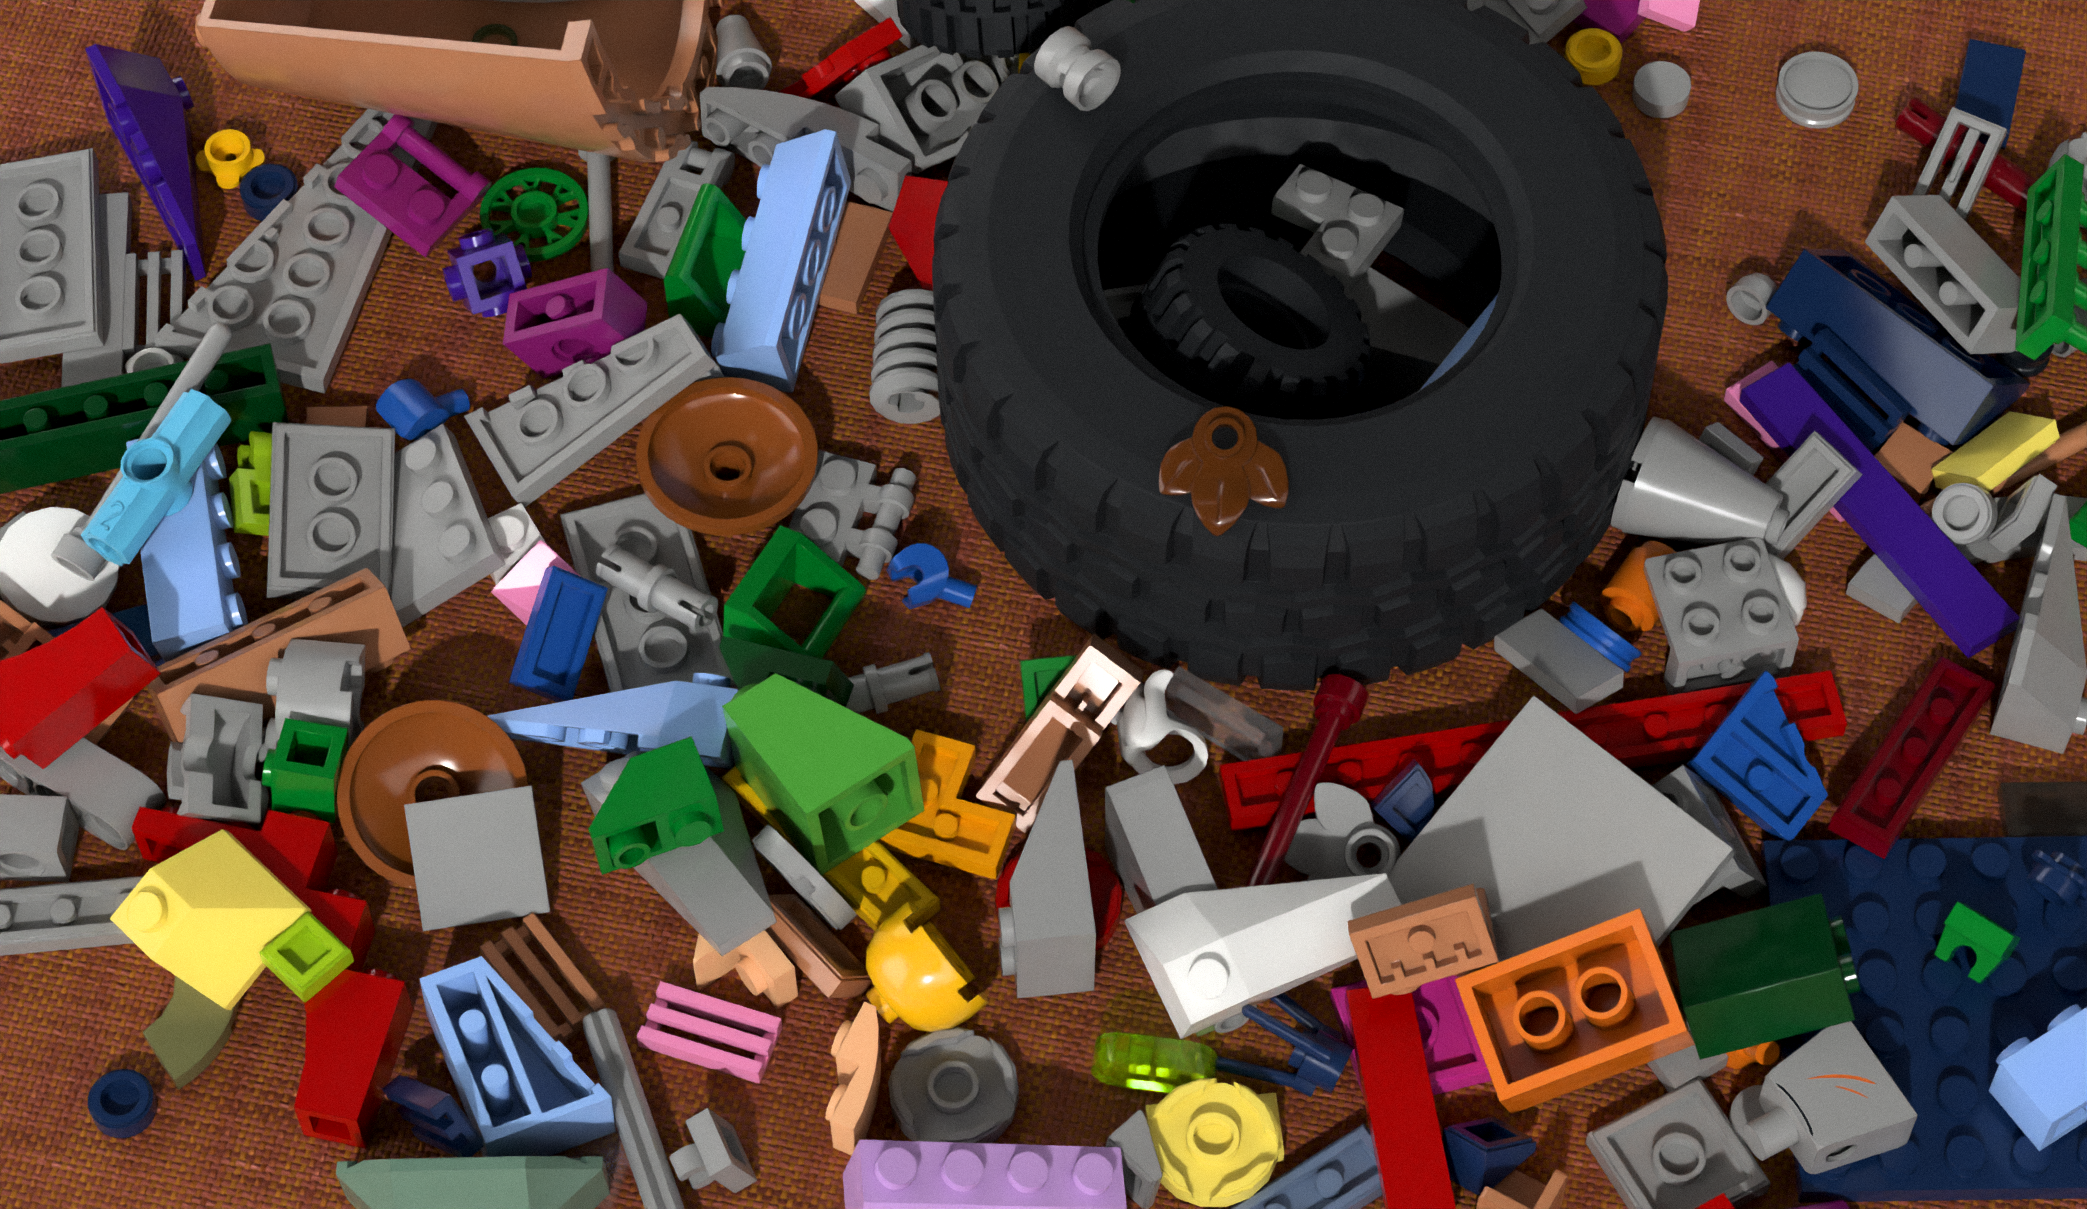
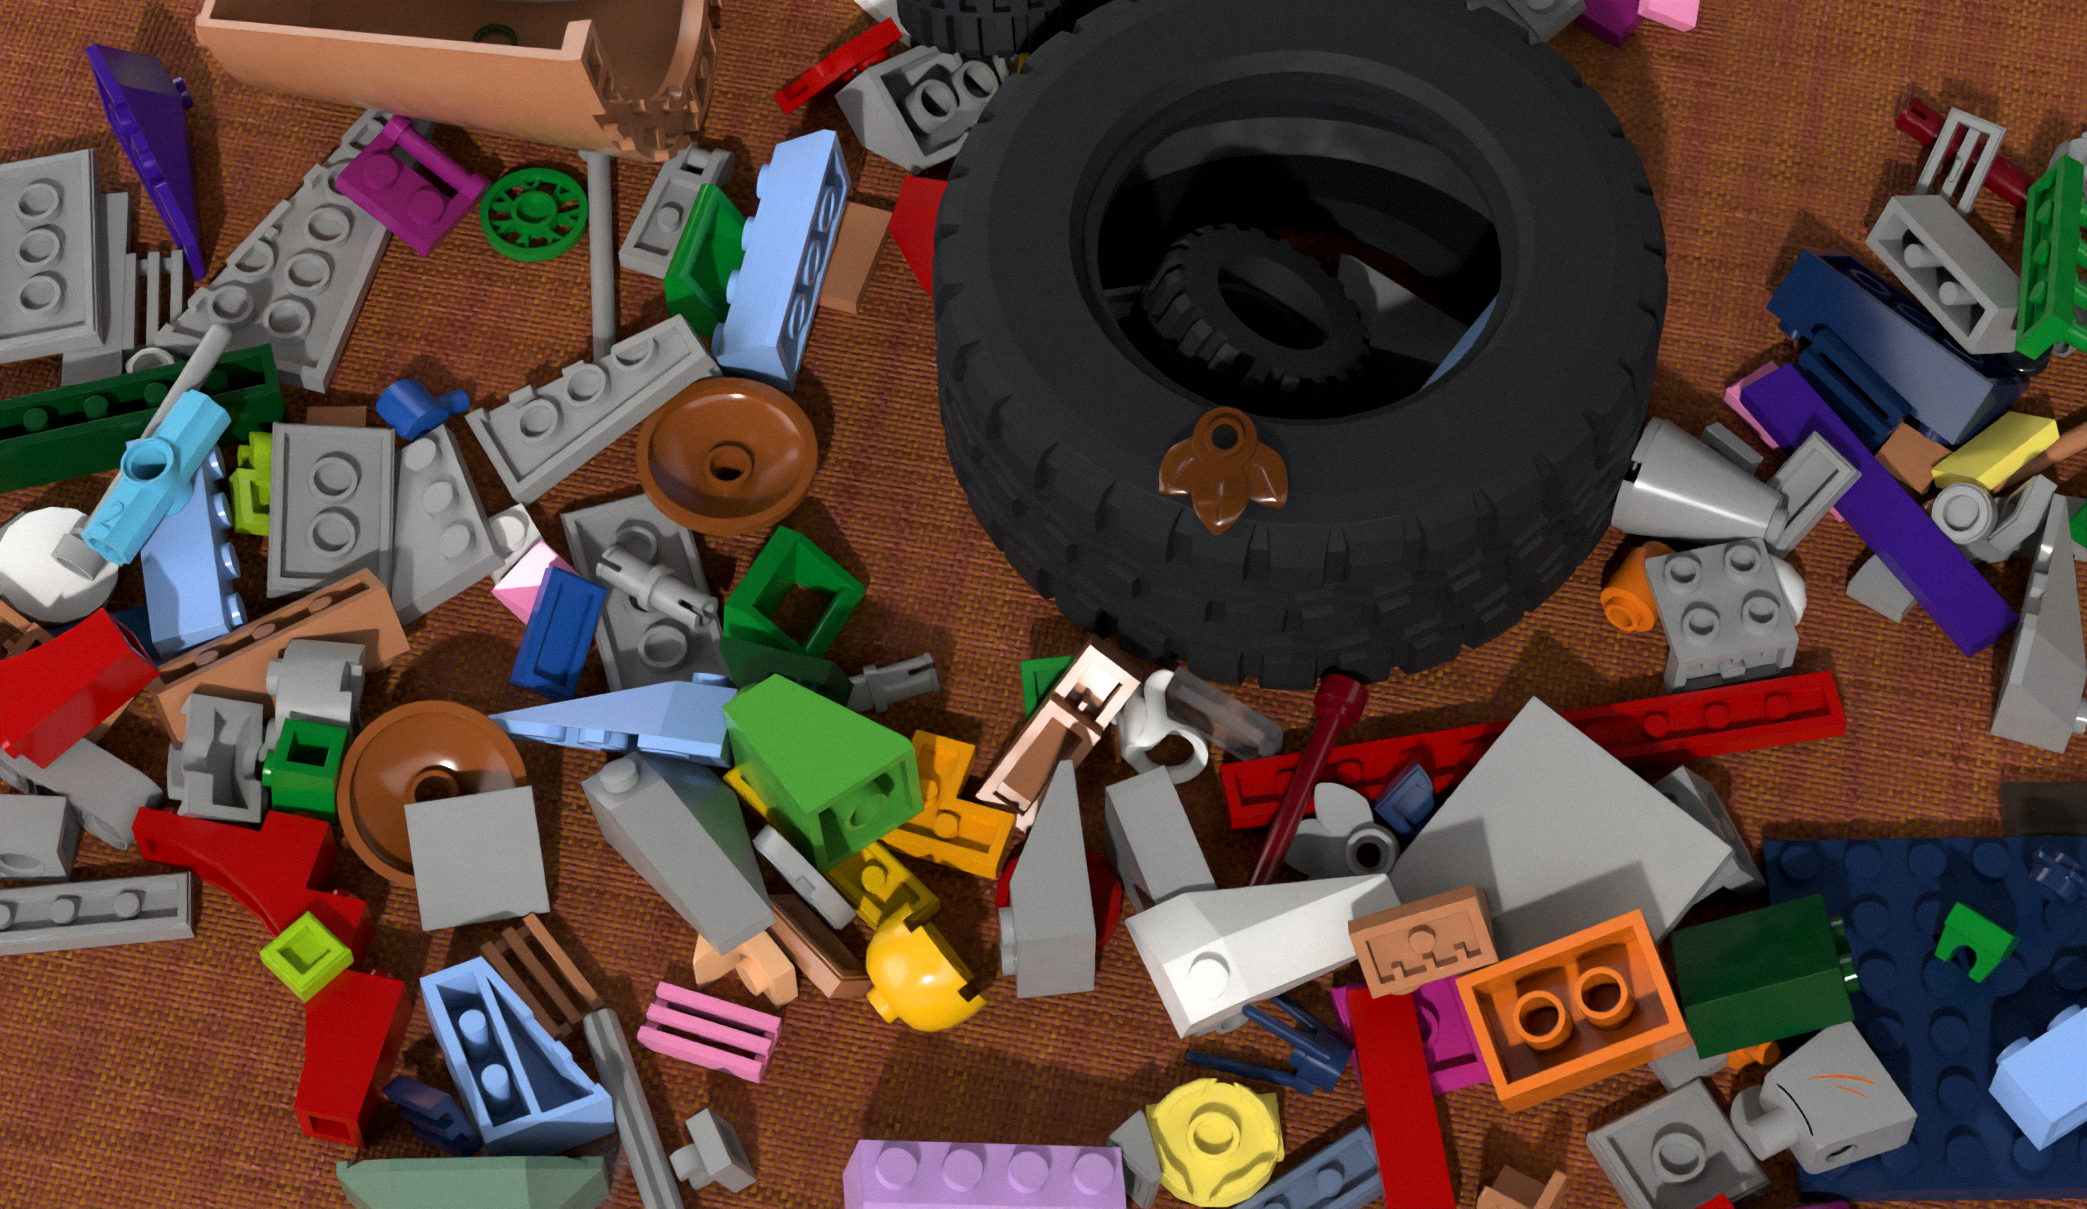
(122, 1103): dark blue tile -> none
(189, 1033): olive tile -> none
(210, 916): light yellow slope -> none
(226, 146): yellow plate -> none
(265, 188): dark blue tile -> none
(491, 294): dark purple brick -> none
(572, 320): magenta brick -> none
(655, 807): green slope -> none
(740, 55): light grey cone -> none
(757, 120): light grey slope -> none
(836, 505): light grey plate -> none
(859, 1077): light nougat slope -> none
(905, 358): light grey piece -> none
(931, 573): blue piece -> none
(953, 1088): light grey tile -> none
(1072, 64): light grey wheel -> none
(1150, 1061): clear neon green beam -> none
(1346, 222): light grey plate -> none
(1484, 1152): dark blue slope -> none
(1559, 661): light grey tile -> none
(1594, 55): yellow tile -> none
(1600, 636): blue piece -> none
(1661, 89): light grey tile -> none
(1750, 296): light grey hinge -> none
(1762, 763): blue wing -> none
(1816, 90): light grey piece -> none
(1911, 757): dark red tile -> none
(1990, 83): dark blue tile -> none

